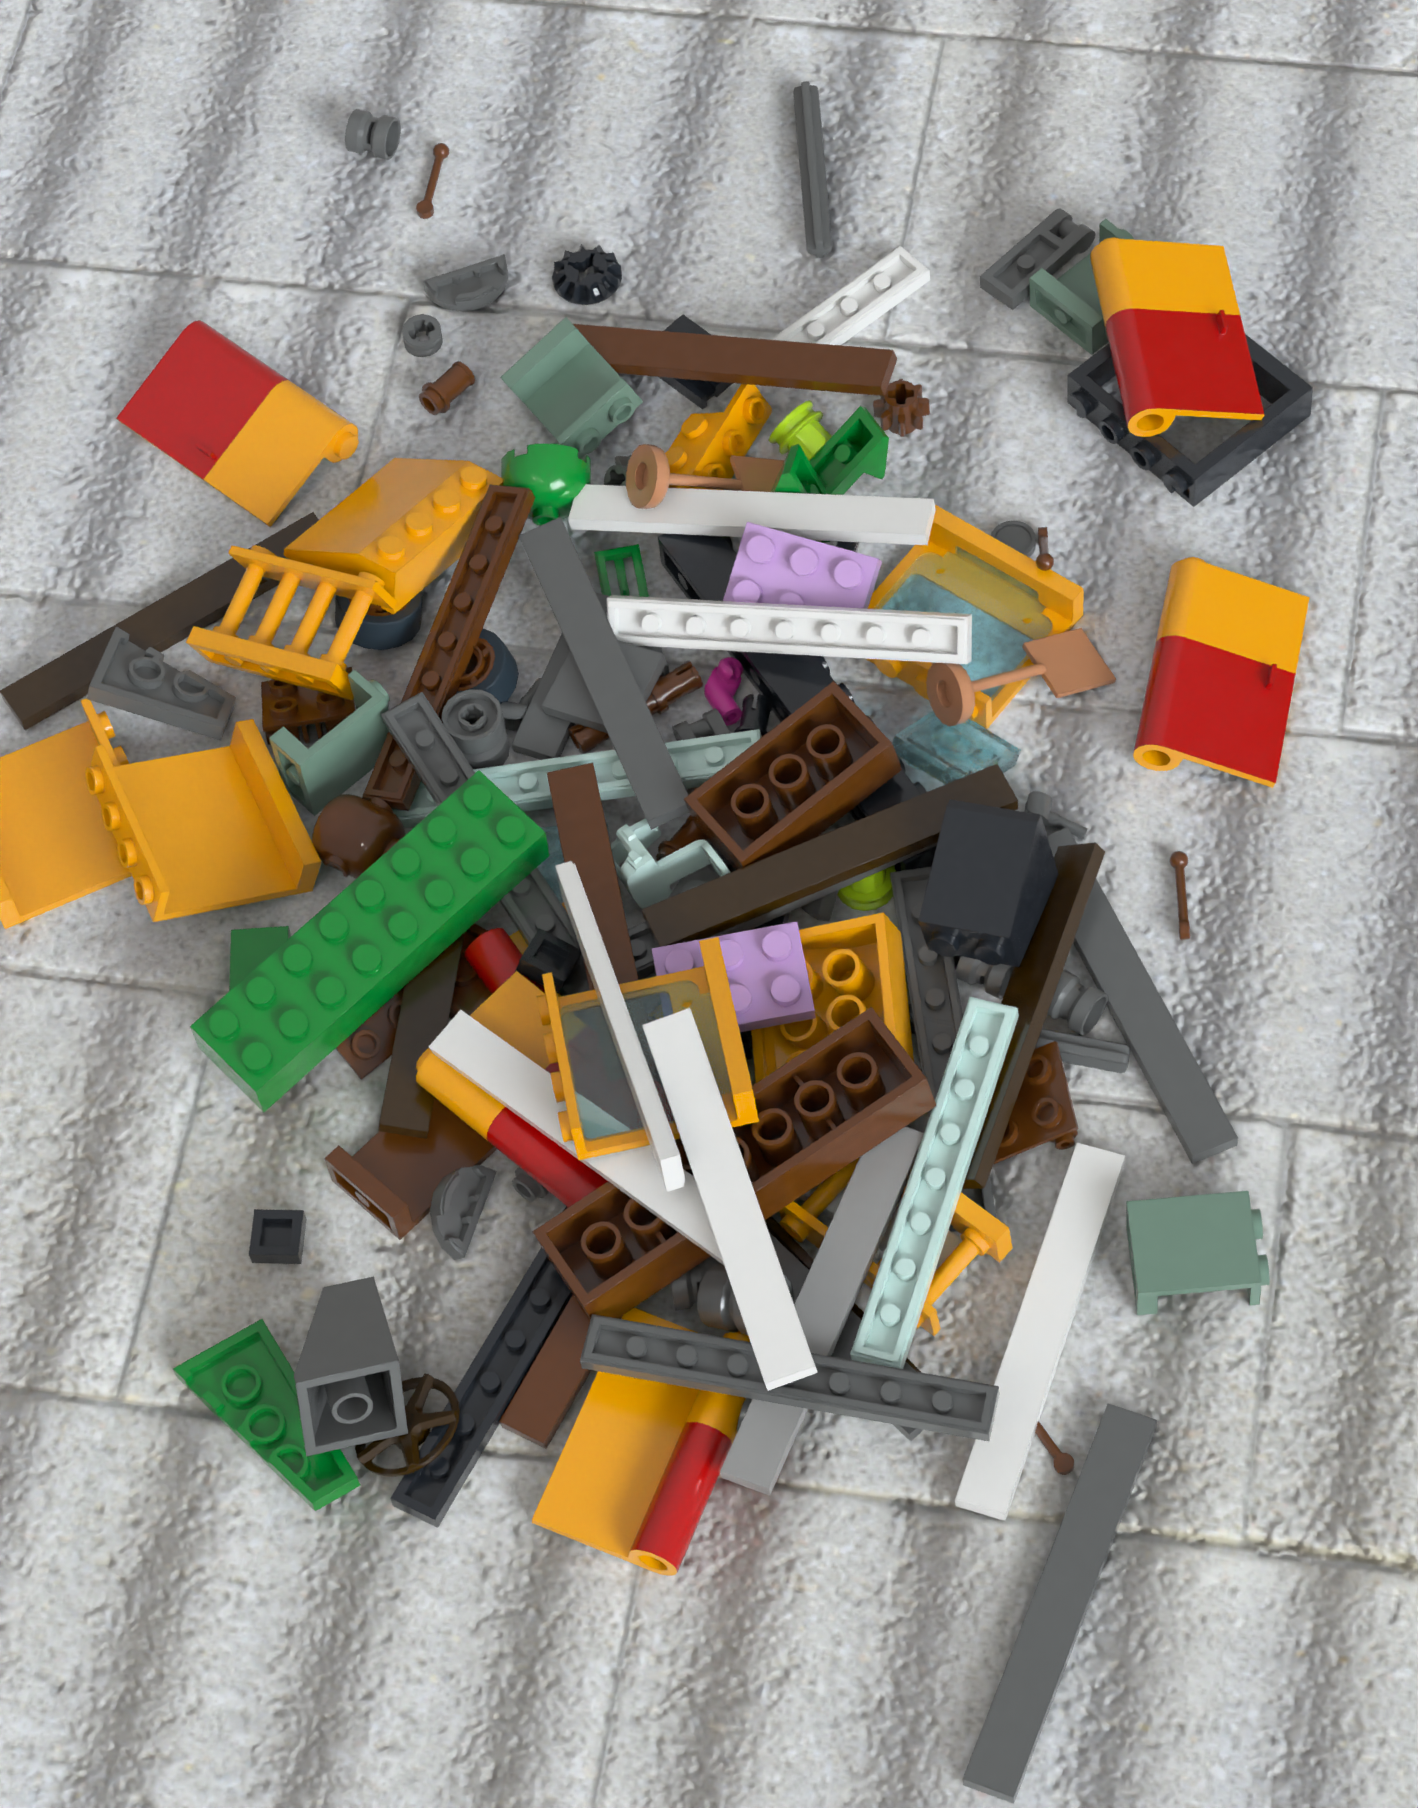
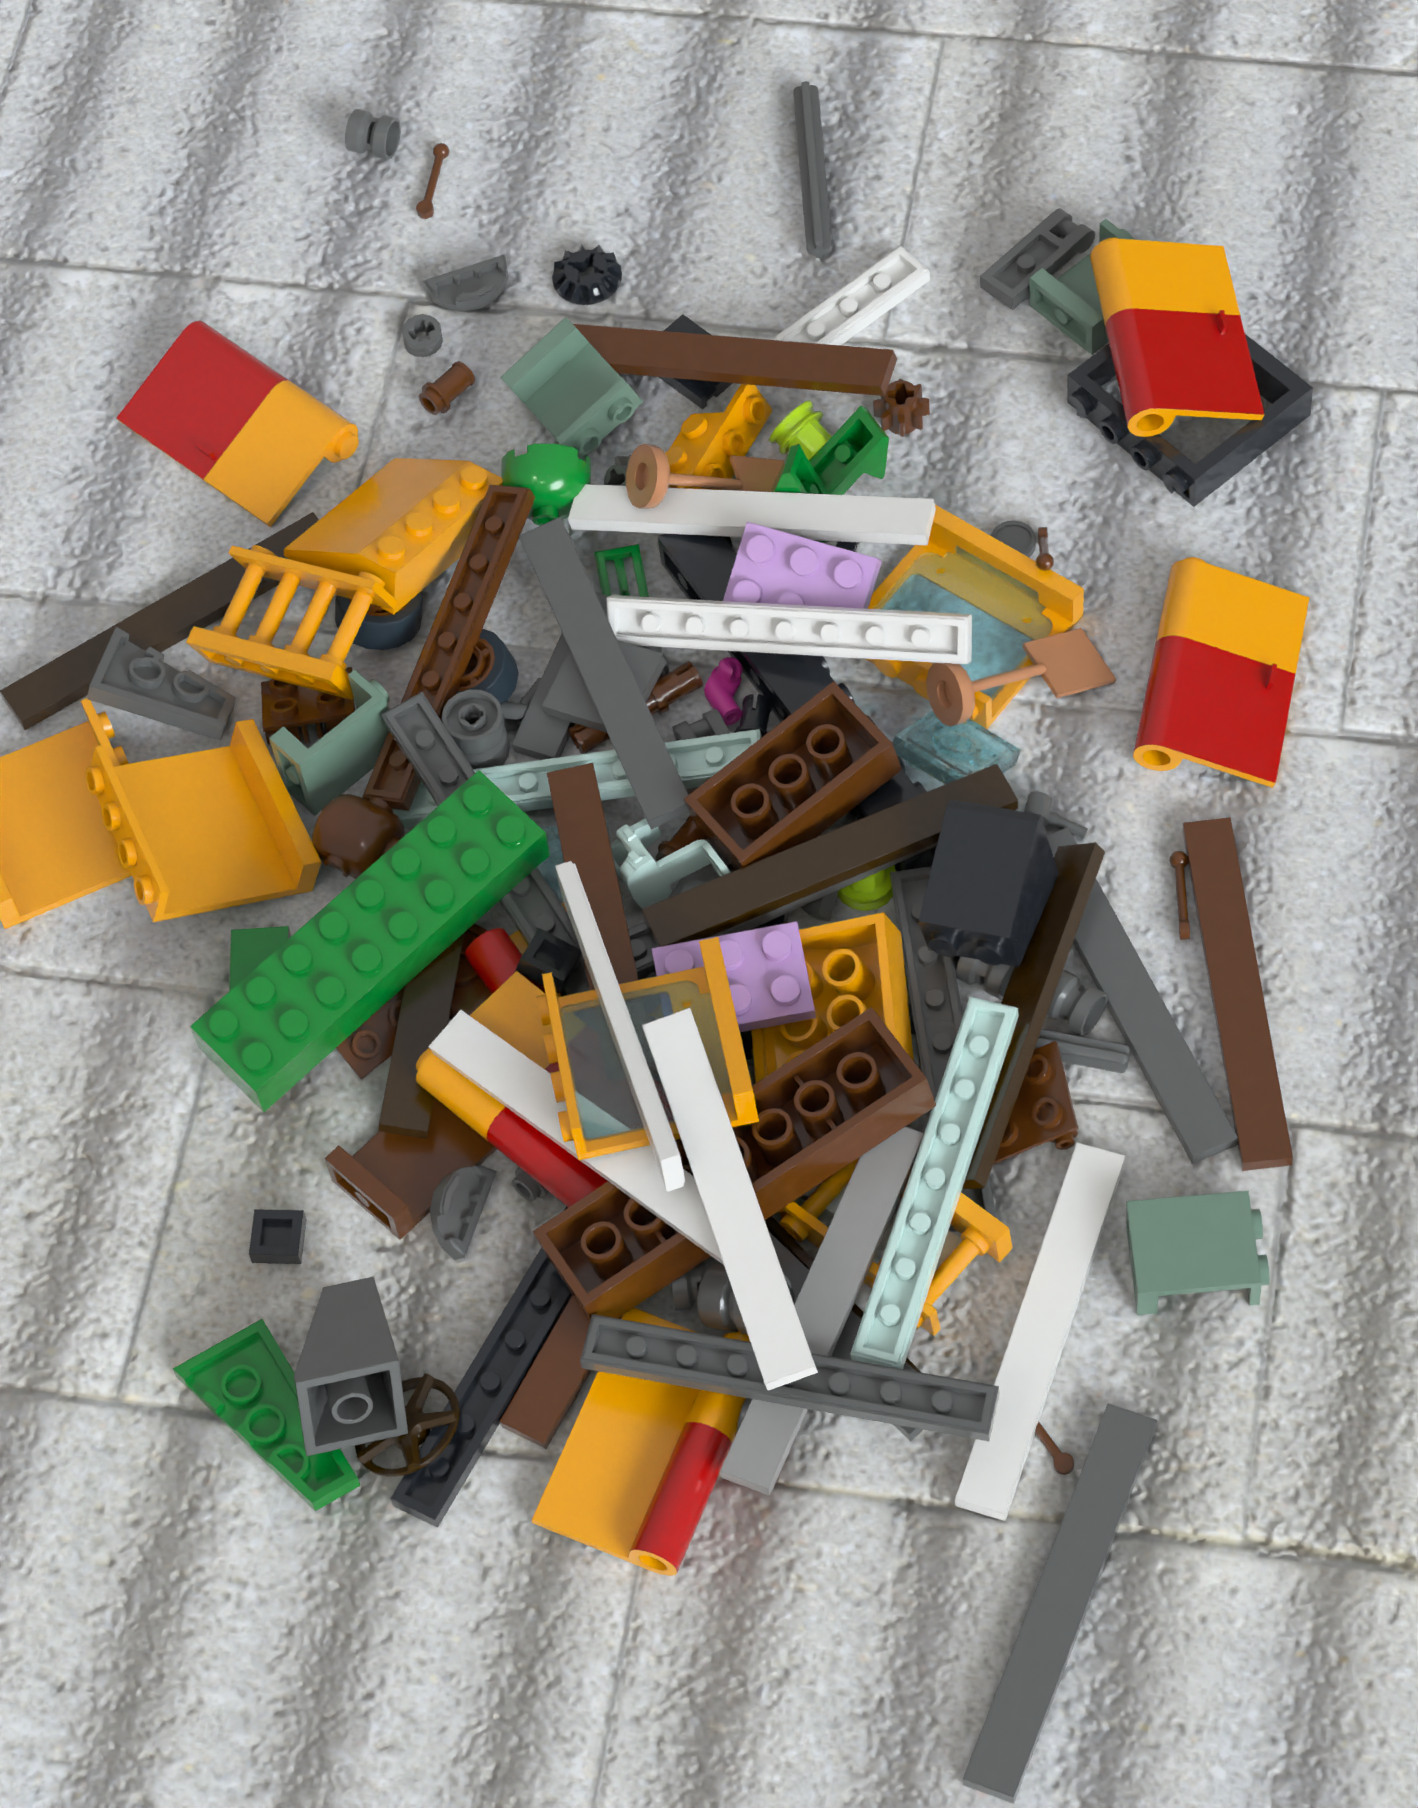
(1237, 995): none -> reddish brown tile

